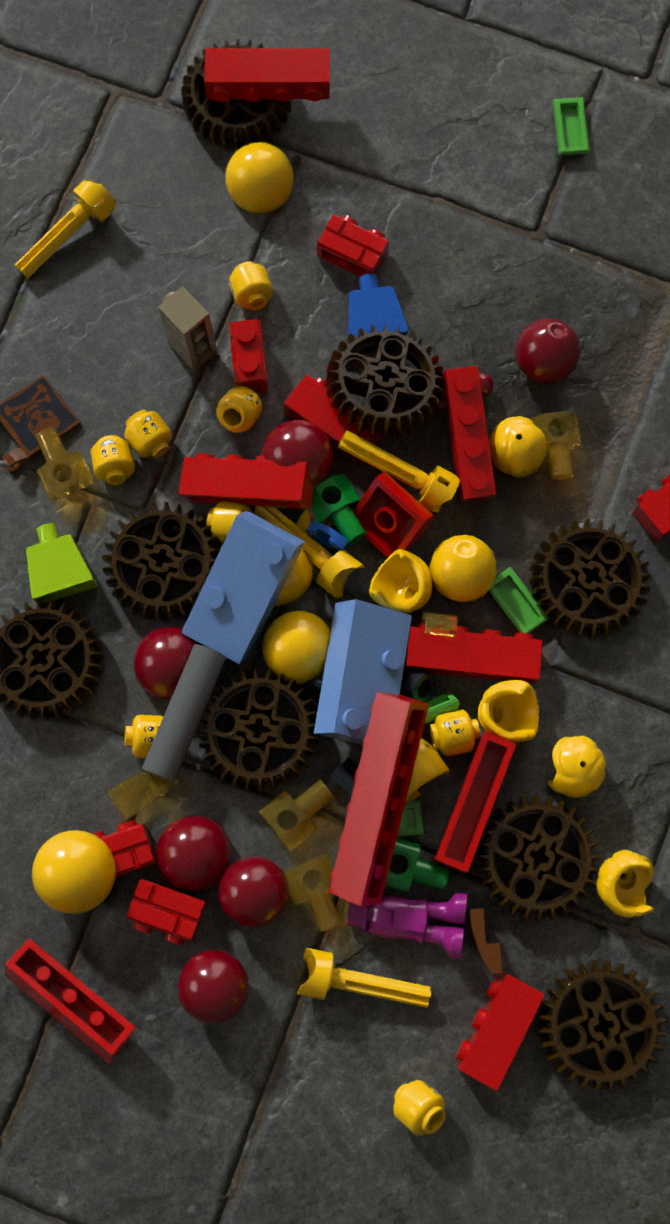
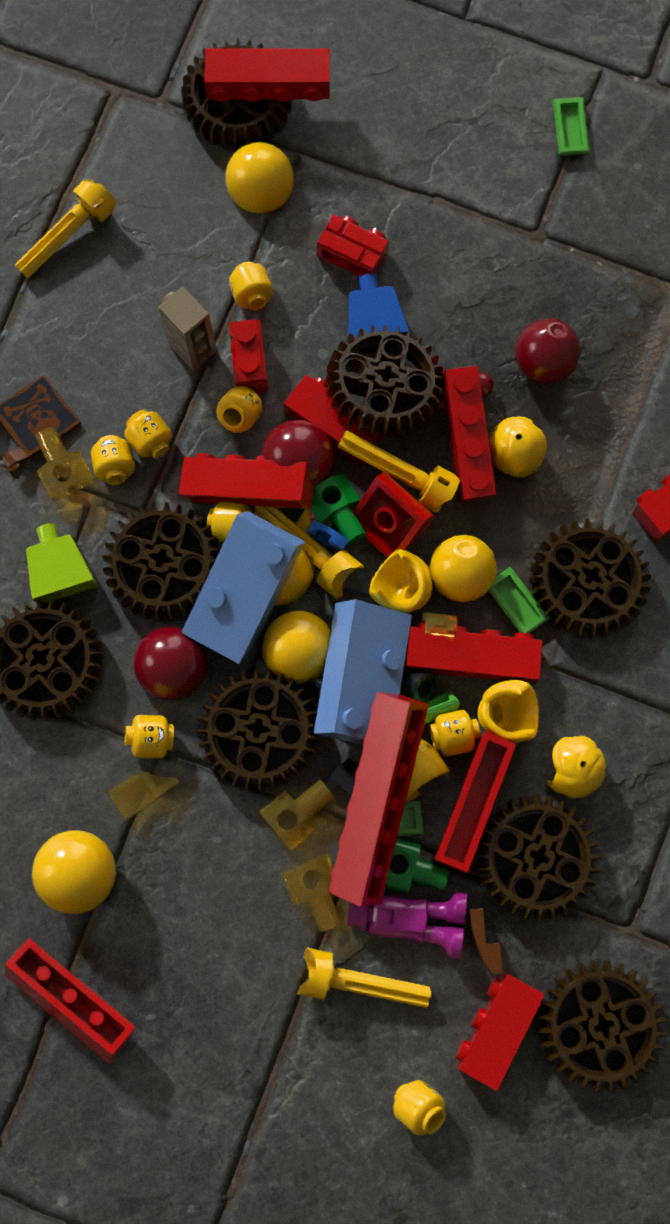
(130, 847): red brick -> none
(166, 911): red brick -> none
(184, 712): dark grey brick -> none
(193, 853): dark red piece -> none
(213, 986): dark red piece -> none
(253, 892): dark red piece -> none
(559, 446): clear yellow piece -> none
(625, 894): yellow piece -> none

